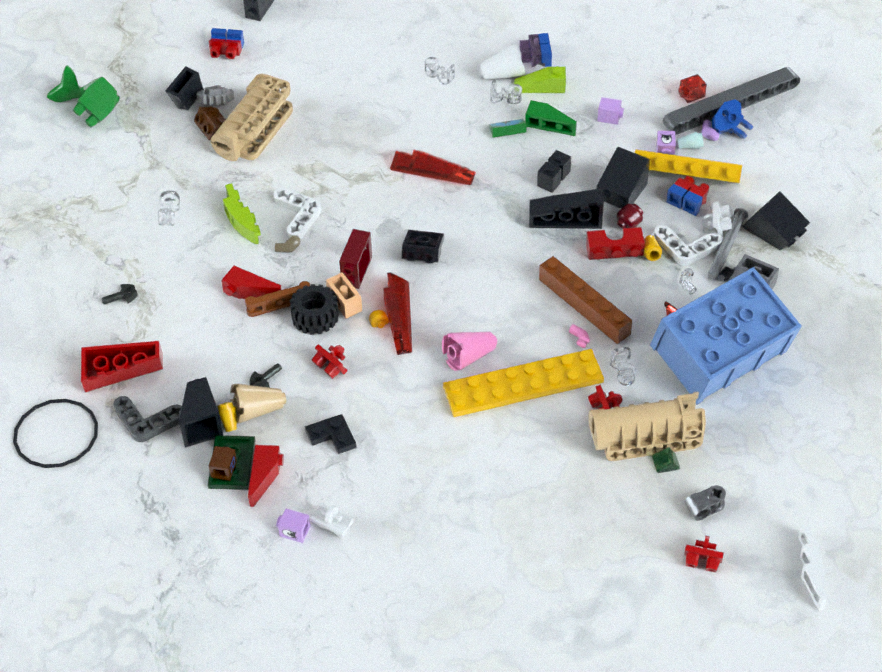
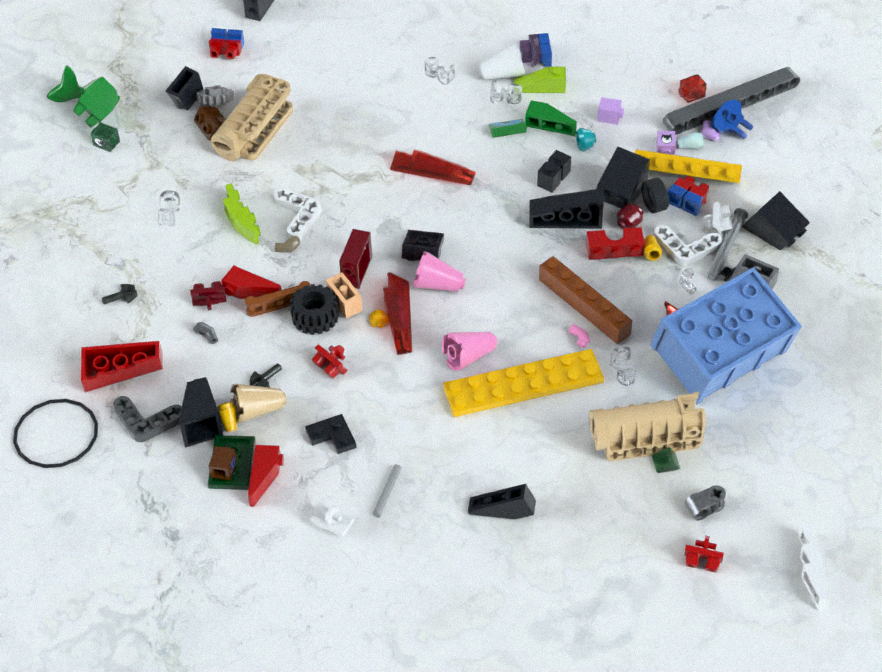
(105, 137): none -> clear green brick
(201, 328): none -> dark grey arm
(208, 296): none -> dark red hips
(293, 525): lavender brick -> none
(387, 490): none -> light grey bar
(437, 275): none -> bright pink cone
(505, 503): none -> black slope
(585, 139): none -> teal cone
(600, 398): red hips -> none
(655, 195): none -> black tyre

